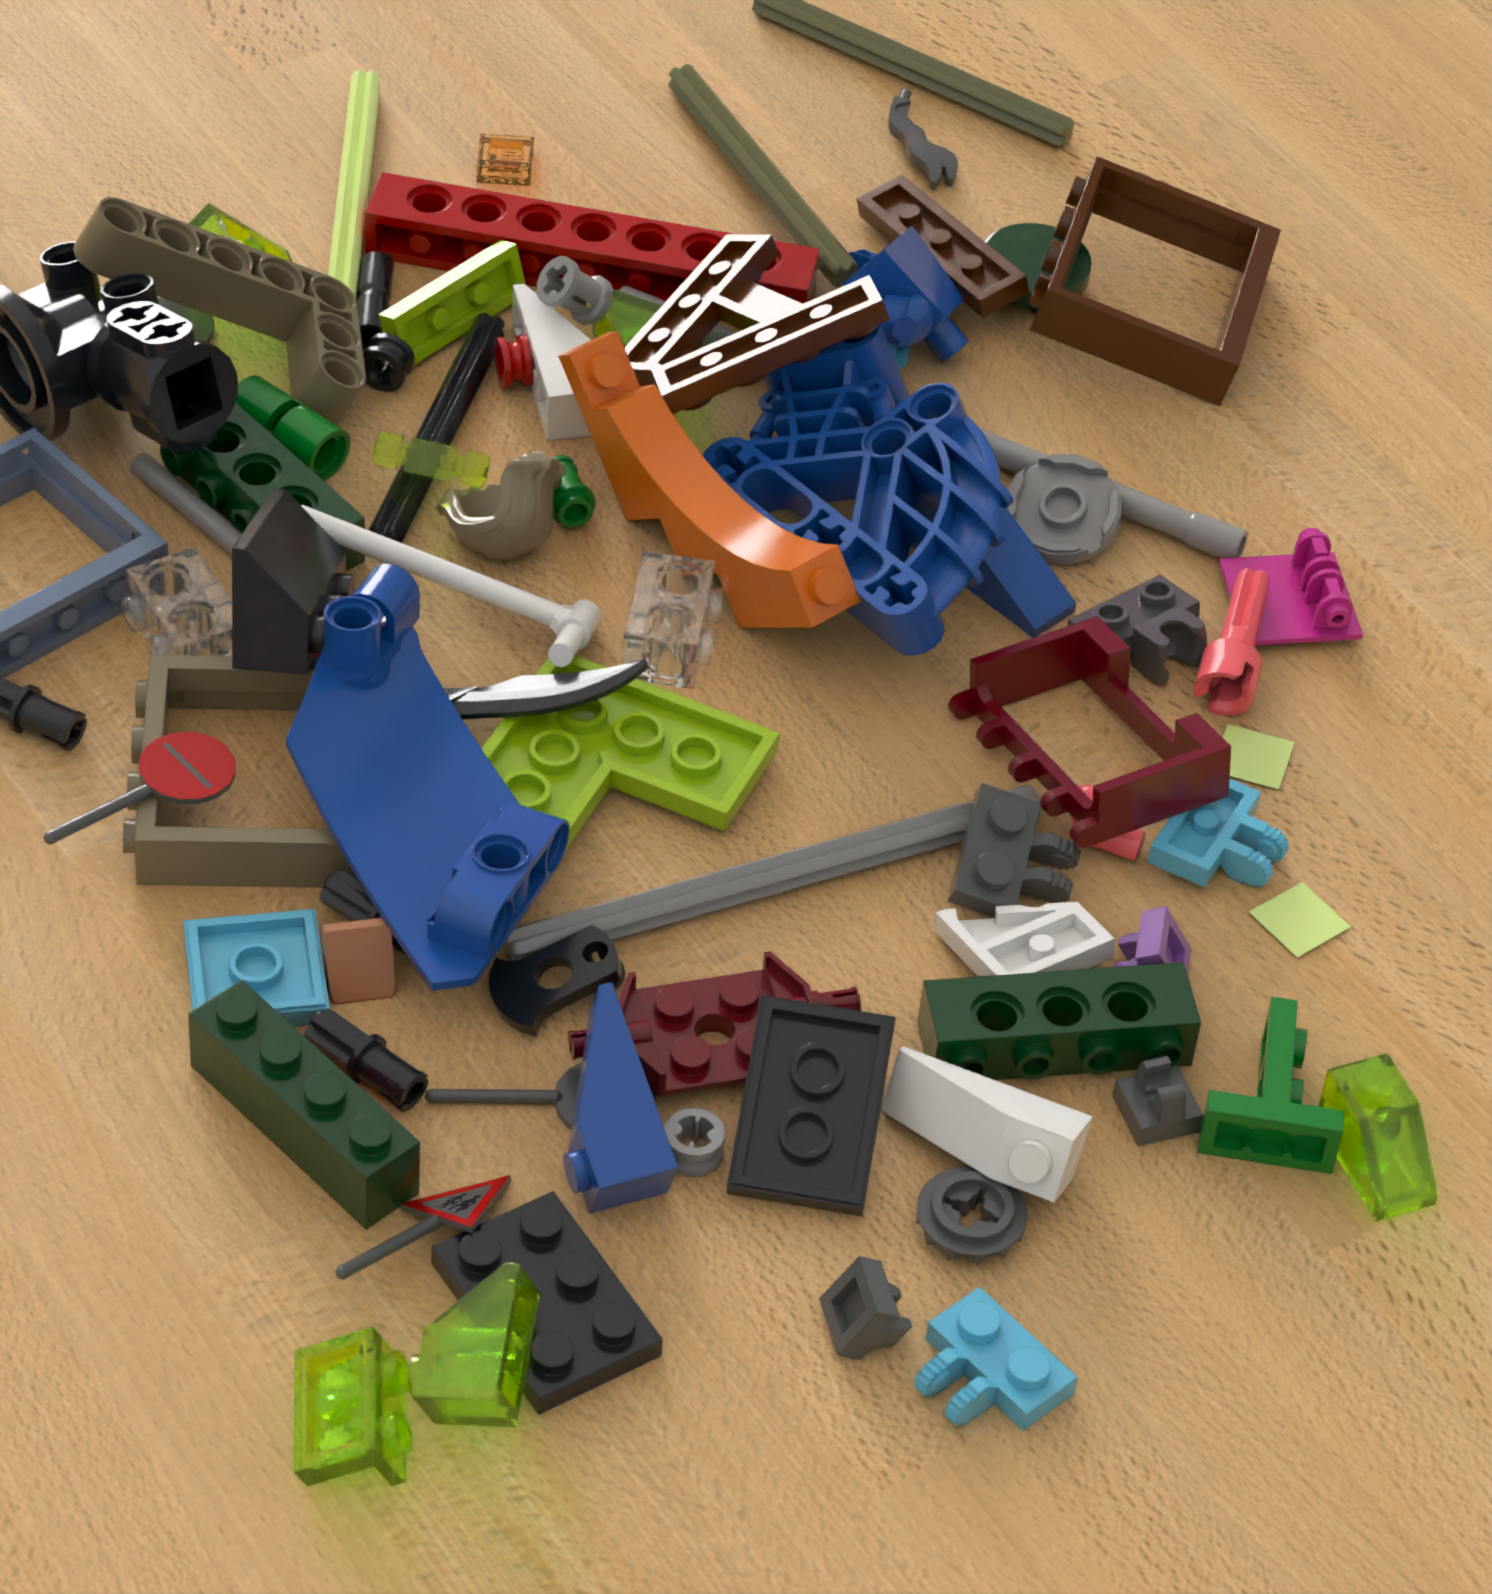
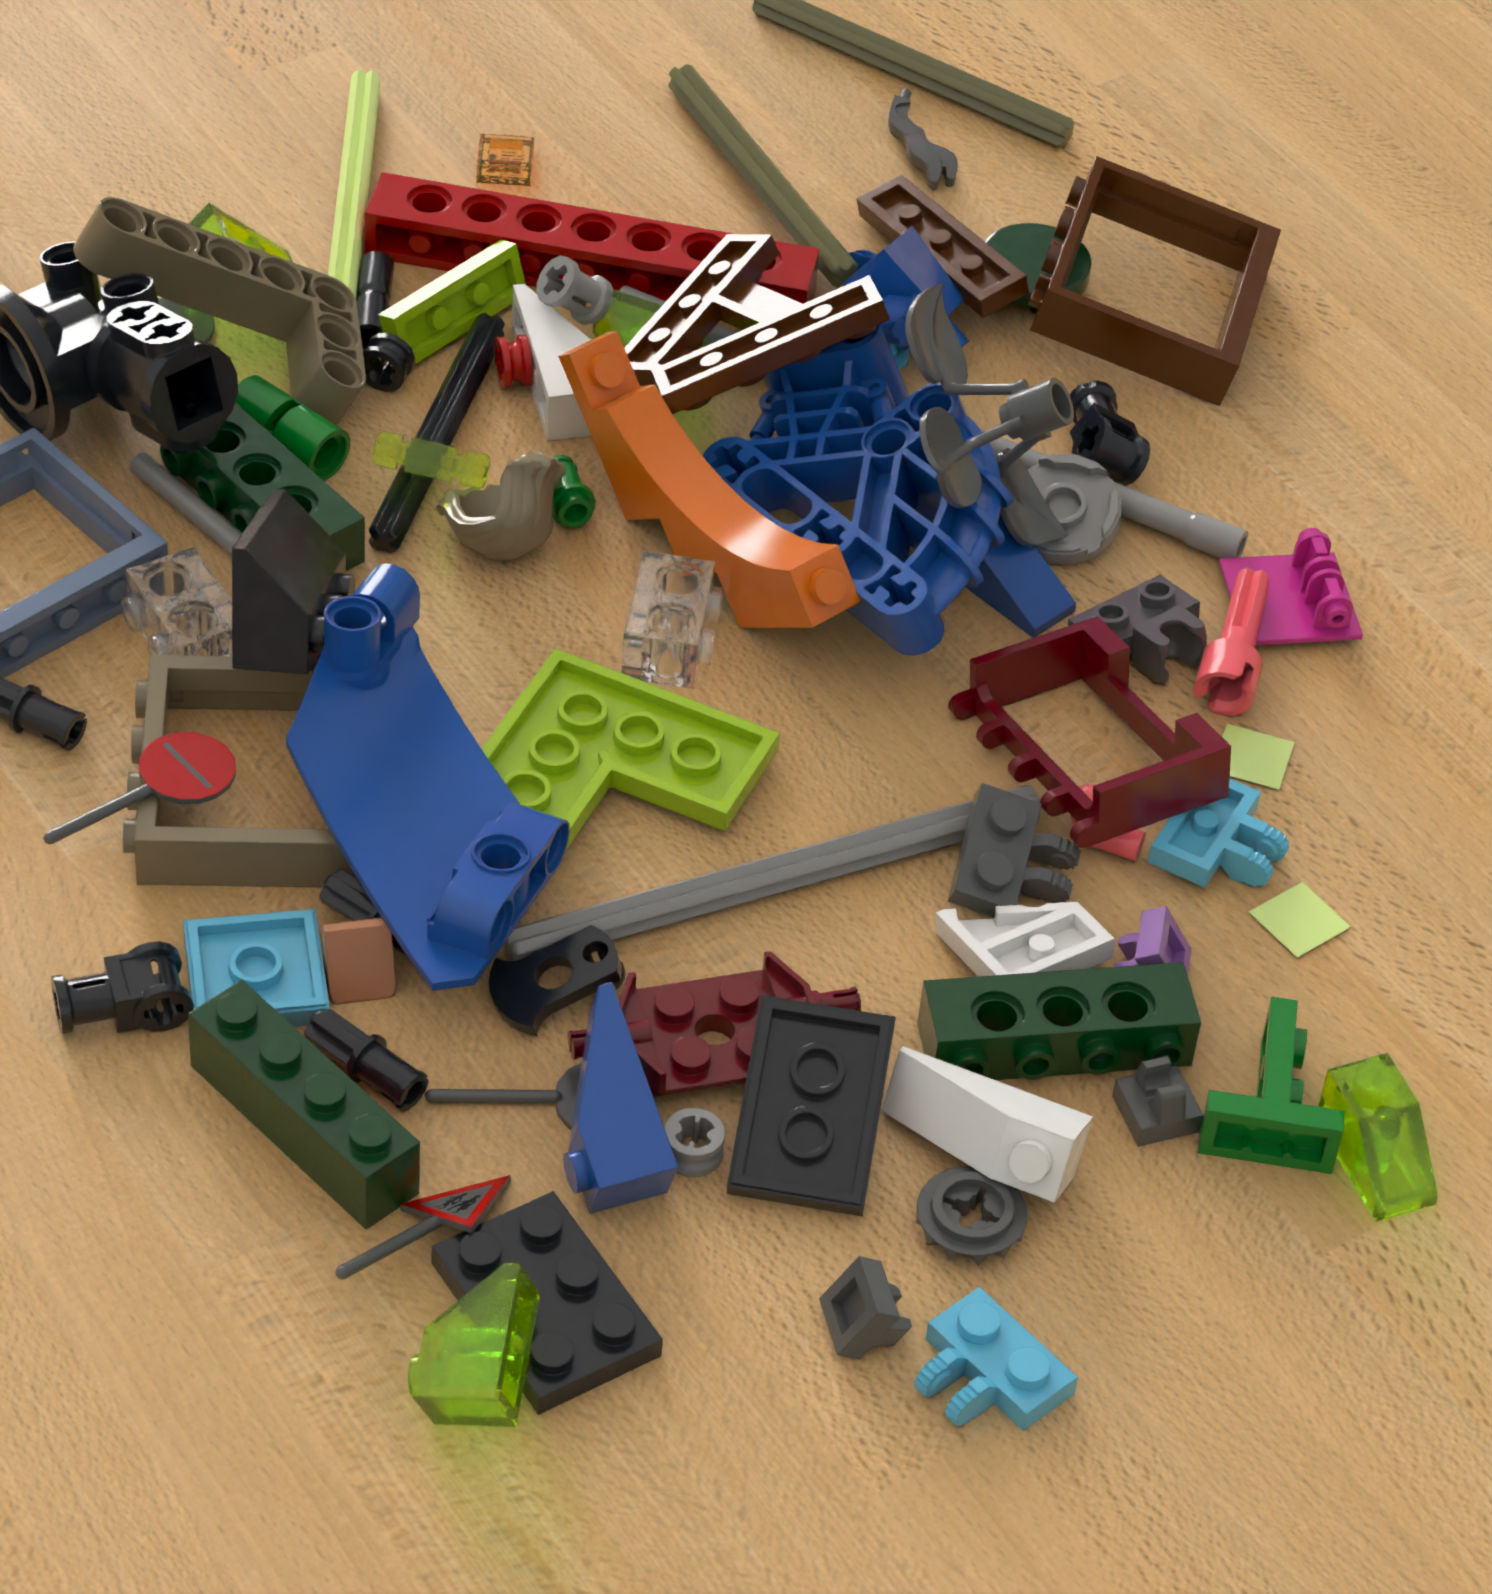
(126, 992): none -> black connector
(350, 1409): clear neon green bracket -> none
(542, 693): black sword -> none
(571, 623): white bar -> none
(1026, 414): none -> dark grey plant
(1105, 435): none -> black connector

